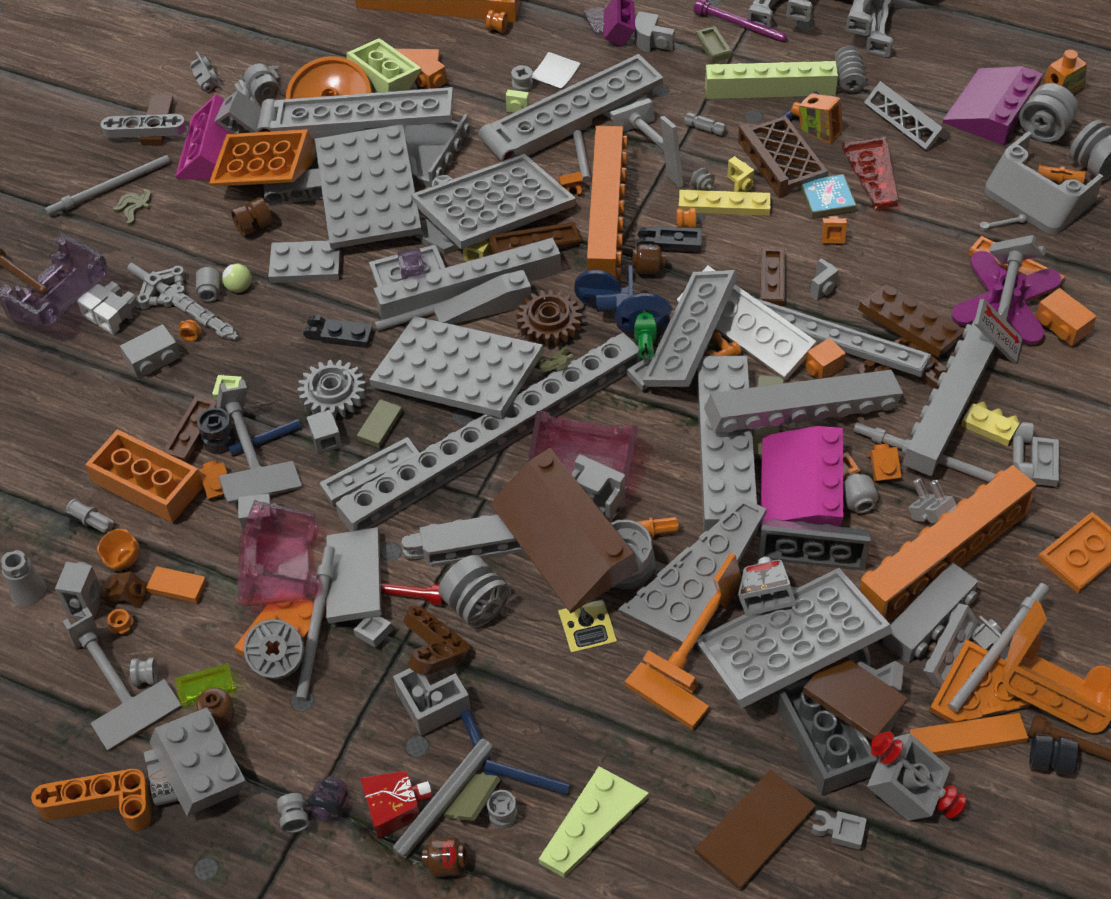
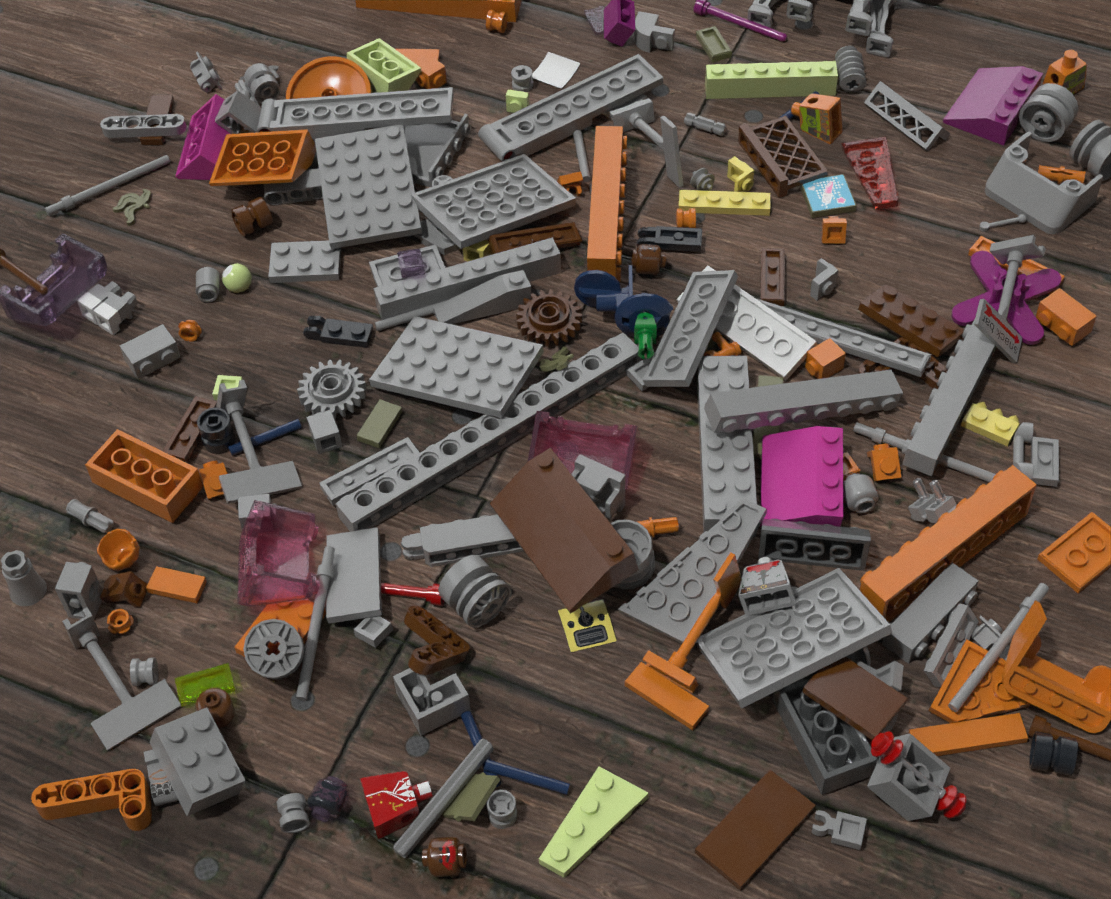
(175, 294): light grey bar -> none

